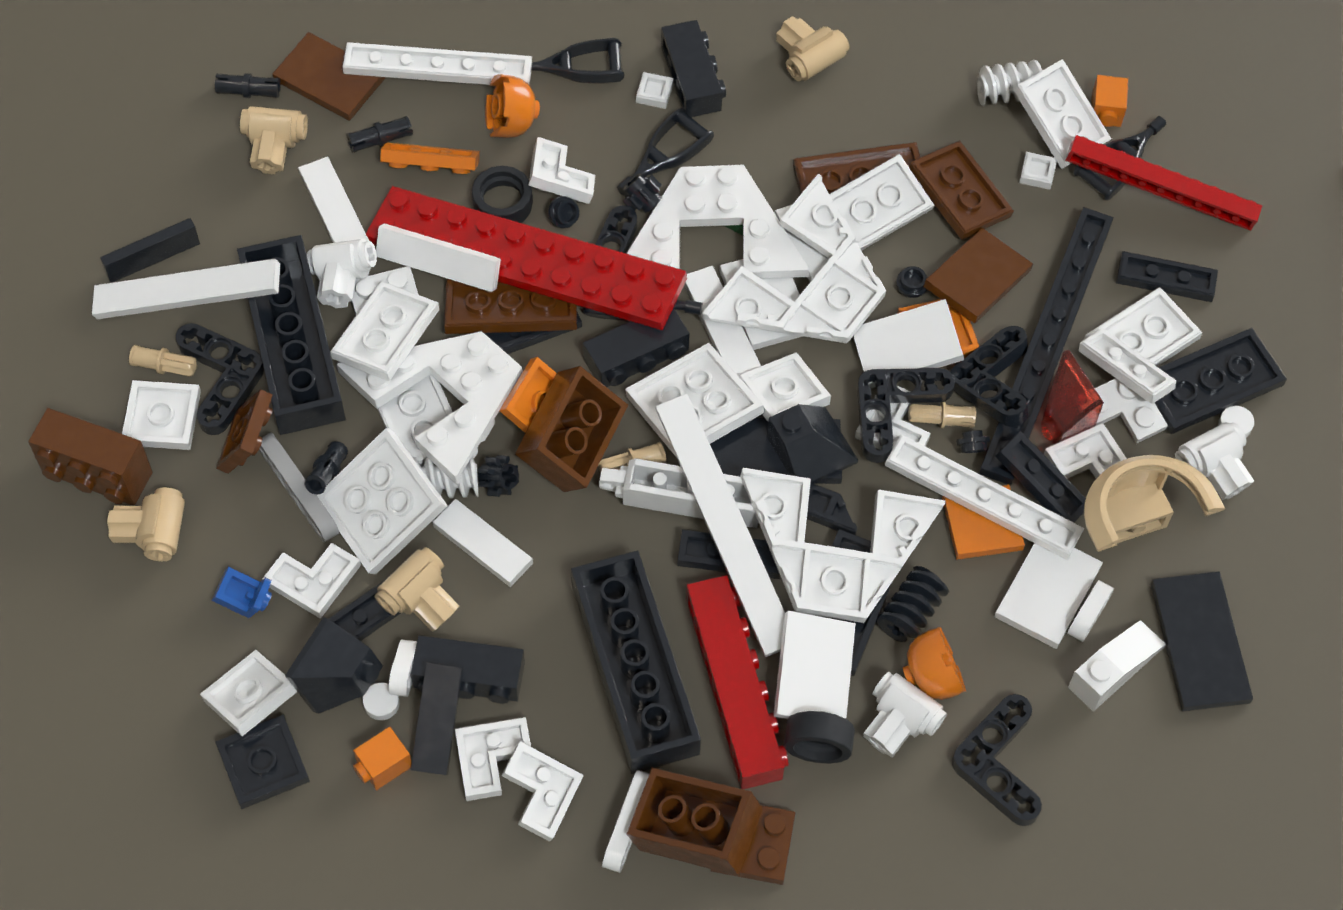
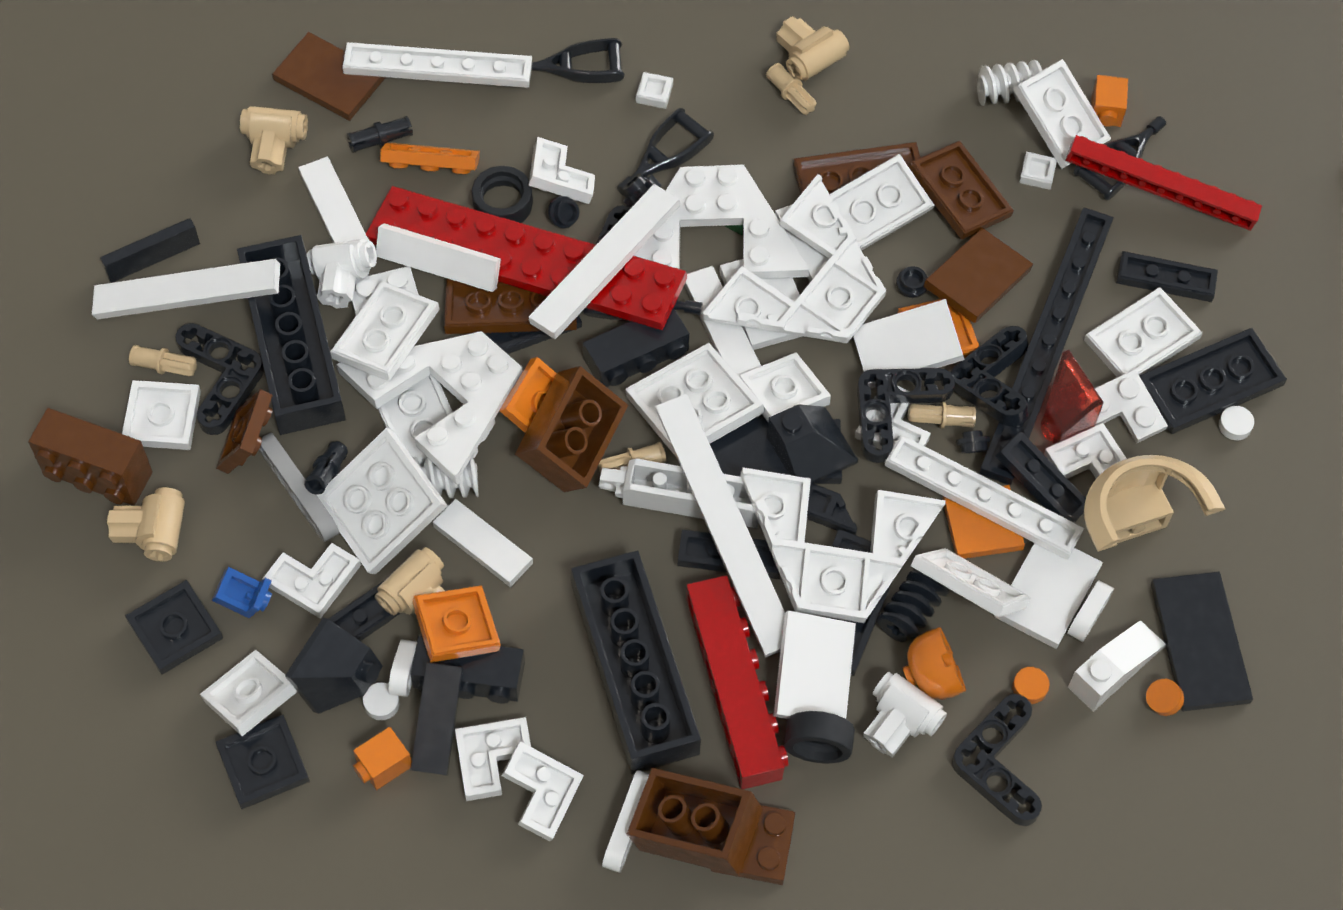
(174, 627): none -> black plate
(247, 85): black pin -> none
(456, 623): none -> orange tile
(498, 475): black gear -> none
(510, 107): orange cylinder -> none
(604, 261): none -> white tile
(692, 68): black brick -> none
(791, 89): none -> tan axle
(971, 582): none -> white tile
(1031, 684): none -> orange tile
(1127, 366): white tile -> none
(1165, 697): none -> orange tile
(1218, 458): white piece -> none

